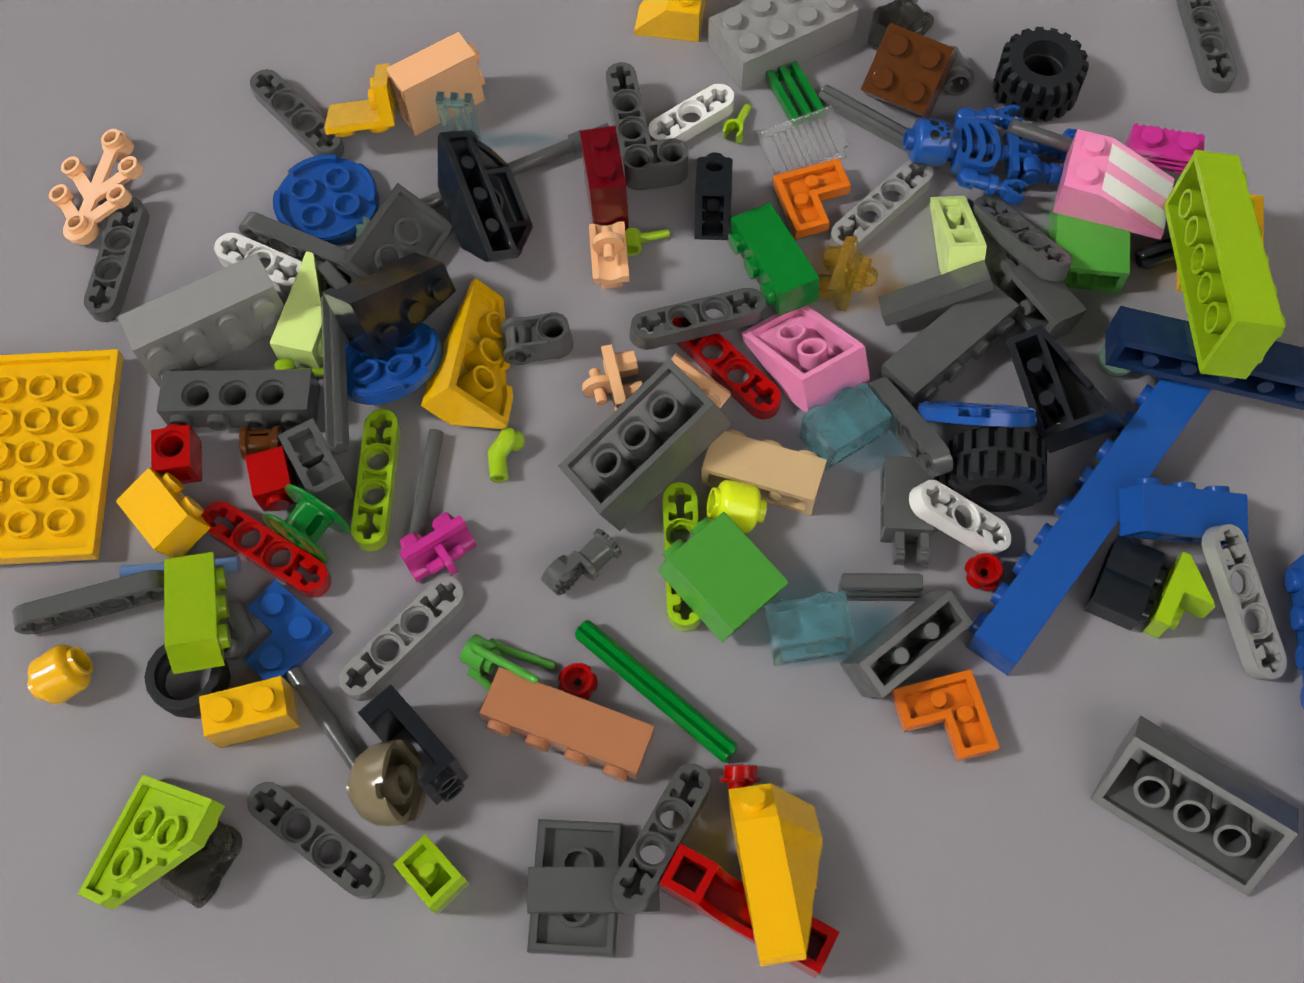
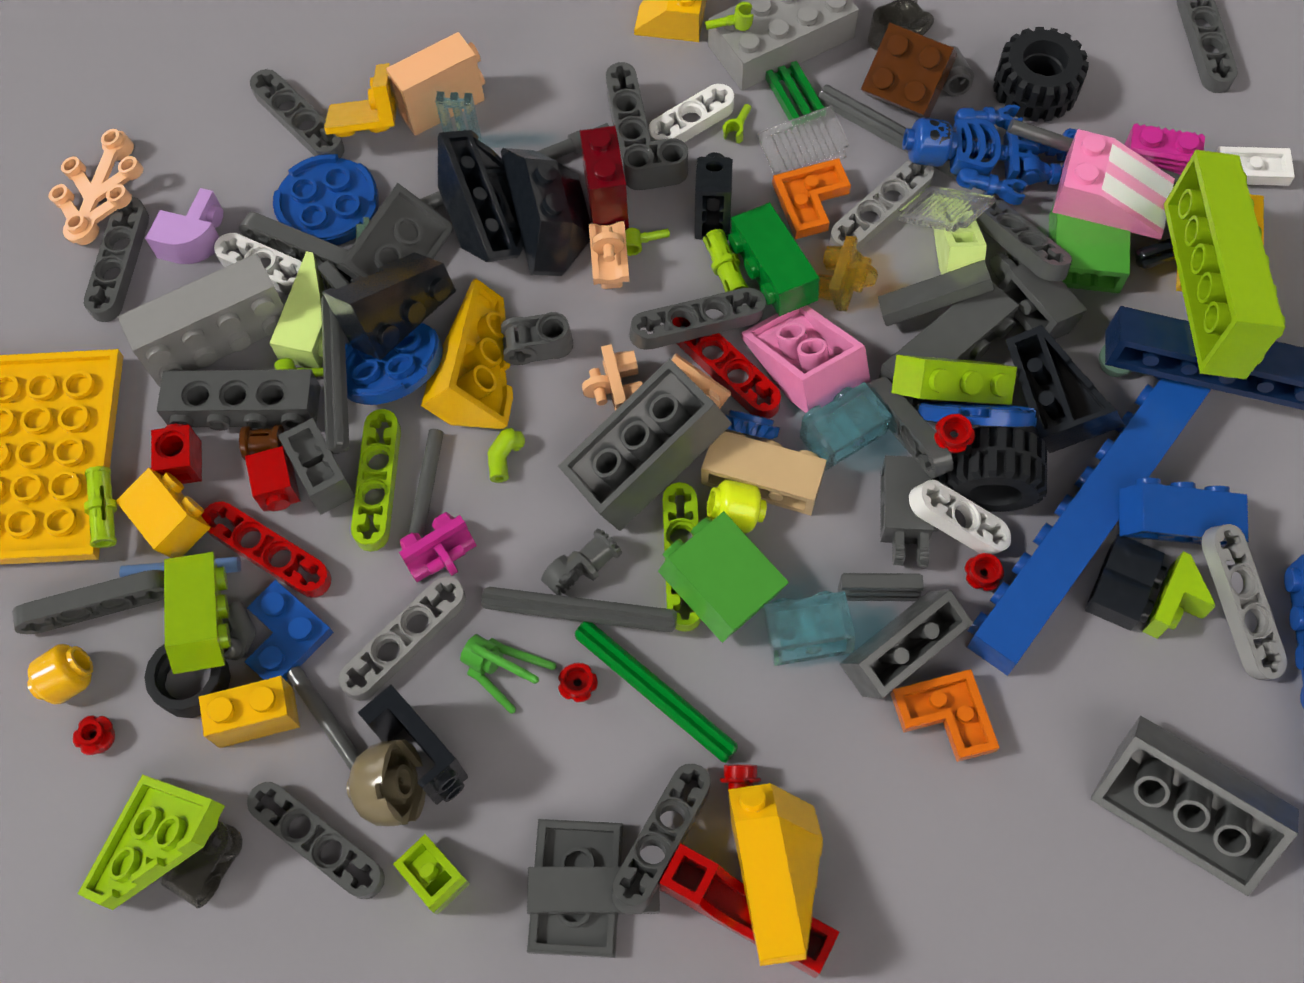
(100, 507): none -> lime pin
(103, 739): none -> red plate
(187, 237): none -> lavender brick
(307, 522): green piece -> none
(547, 210): none -> black wedge
(567, 724): nougat brick -> none
(579, 609): none -> dark grey axle
(724, 261): none -> lime pin
(741, 19): none -> lime hand
(752, 424): none -> blue gear
(945, 208): none -> clear window
(953, 380): none -> lime brick
(955, 423): none -> red plate
(1264, 165): none -> white plate

